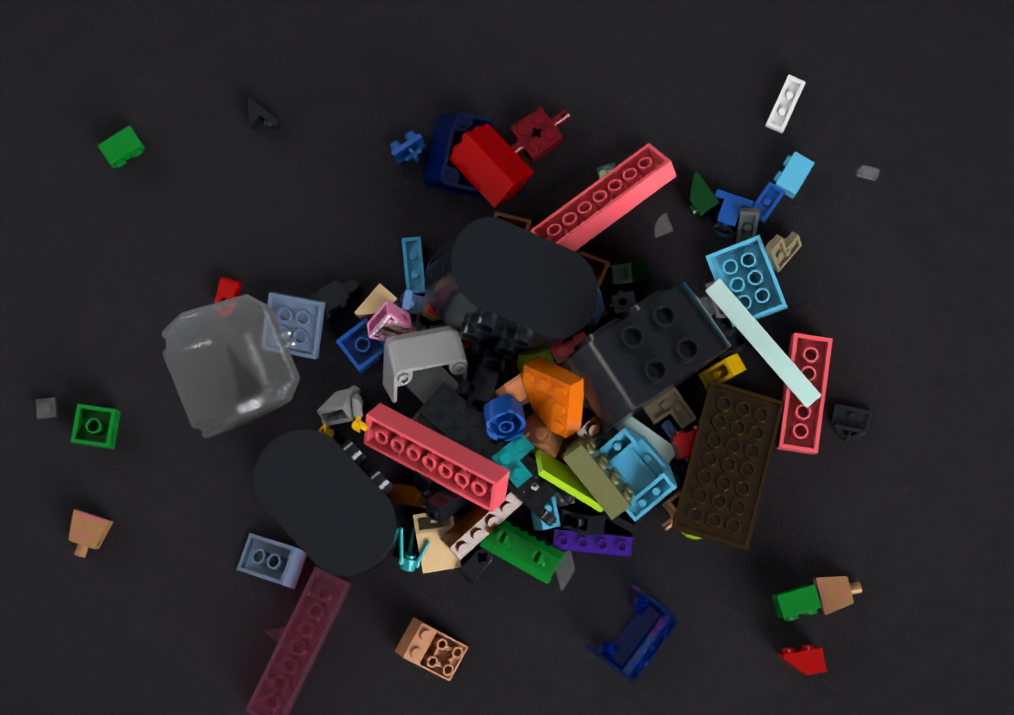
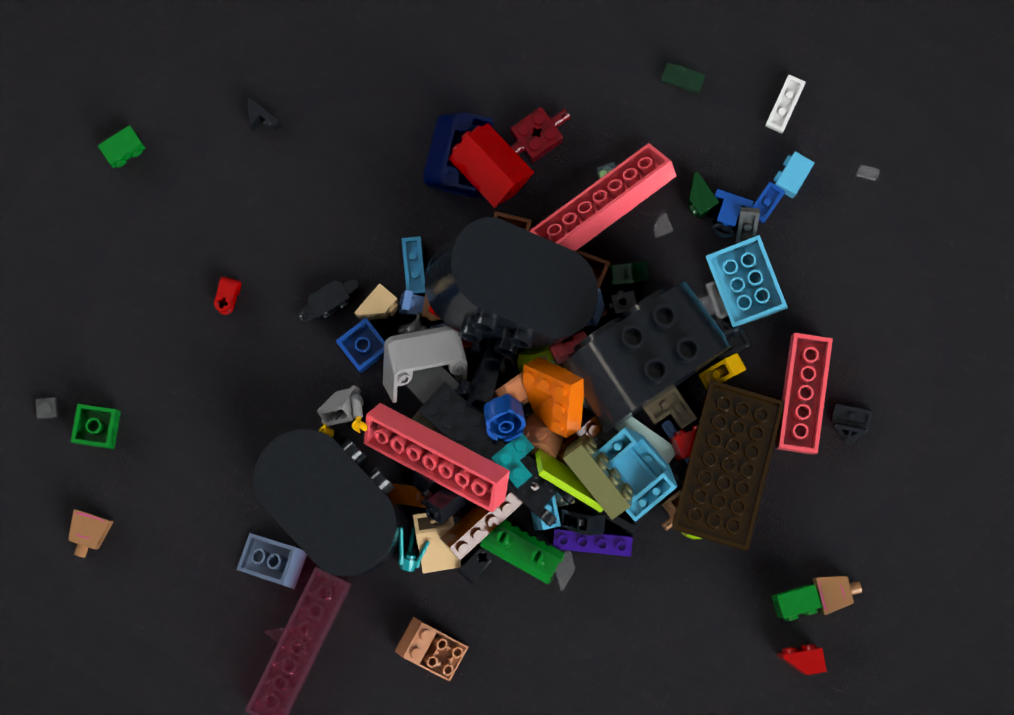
(229, 363): clear windscreen -> none
(303, 320): sand blue plate -> none
(389, 321): bright pink torso -> none
(409, 149): blue hips -> none
(640, 639): clear blue windscreen -> none
(683, 77): none -> clear green slope
(763, 343): light aqua tile -> none
(782, 250): dark tan plate -> none

